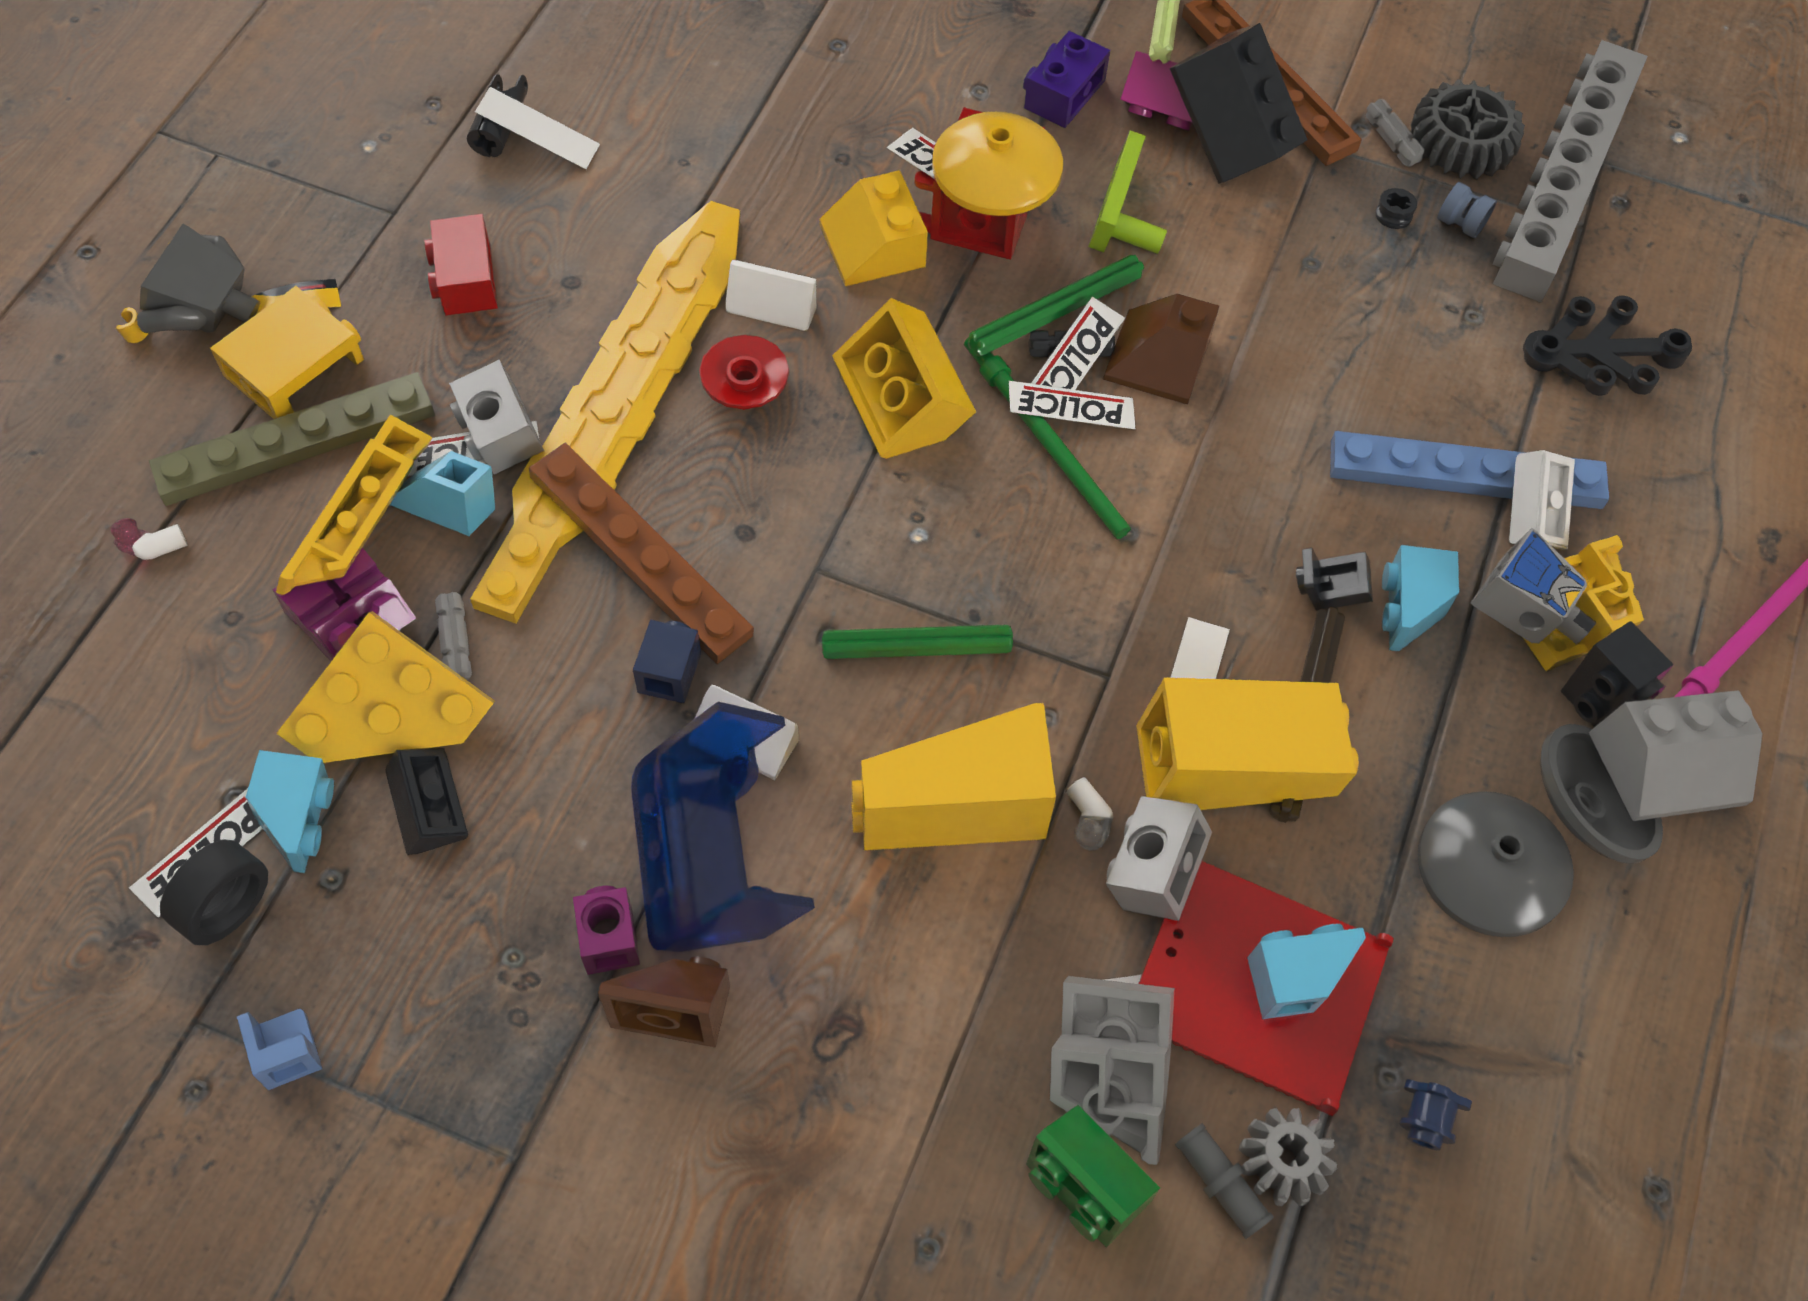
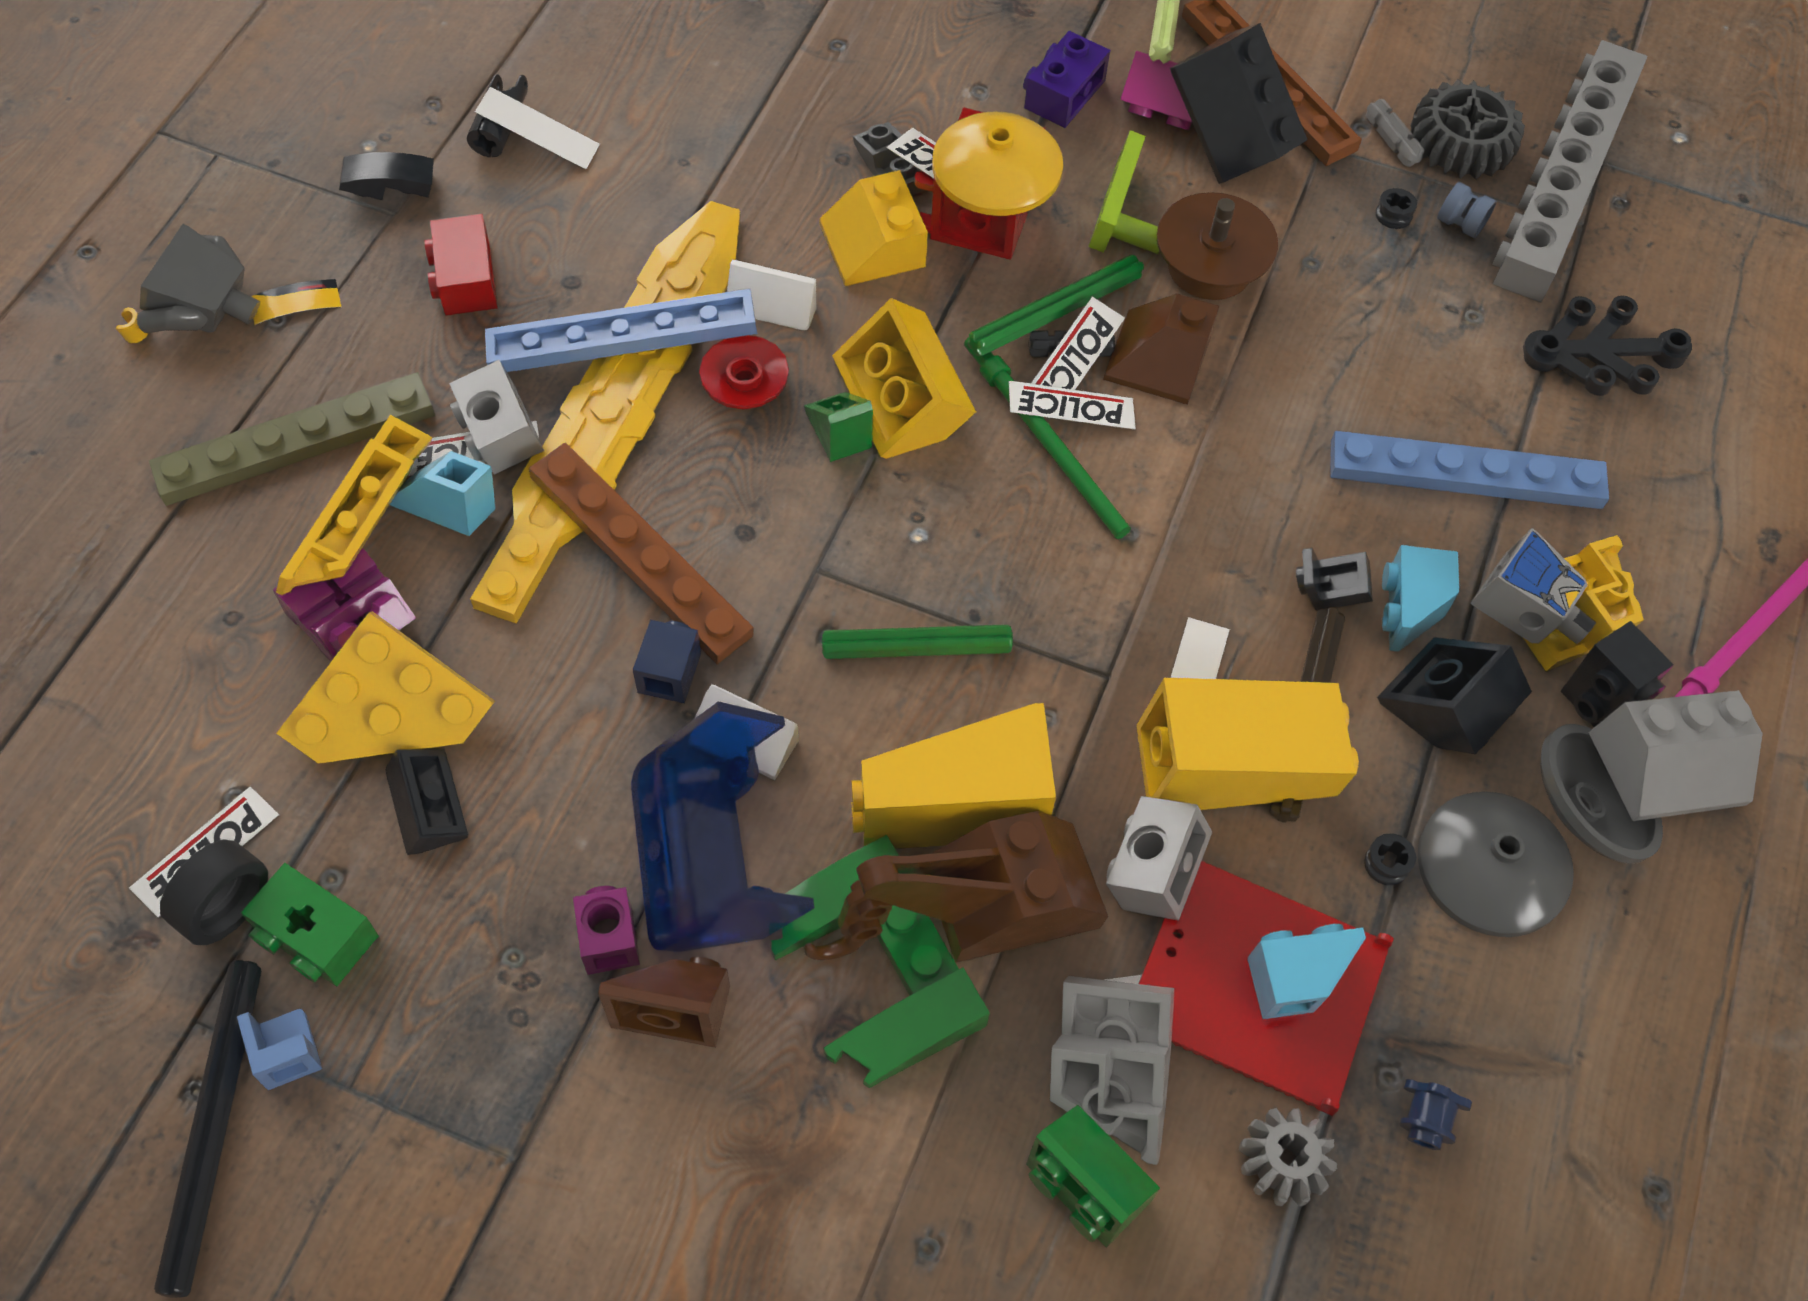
(145, 544): white arm -> none
(207, 1134): none -> black axle
(285, 350): yellow panel -> none
(287, 803): medium azure slope -> none
(337, 930): none -> green brick
(374, 171): none -> black slope
(453, 633): light grey axle -> none
(621, 331): none -> medium blue plate
(842, 424): none -> green slope
(880, 160): none -> dark grey slope
(941, 996): none -> green wedge
(991, 889): none -> reddish brown slope
(1095, 817): arm -> none
(1216, 244): none -> reddish brown piece
(1224, 1181): dark grey pin -> none
(1404, 862): none -> black bush
(1457, 692): none -> black slope
(1542, 497): white slope -> none

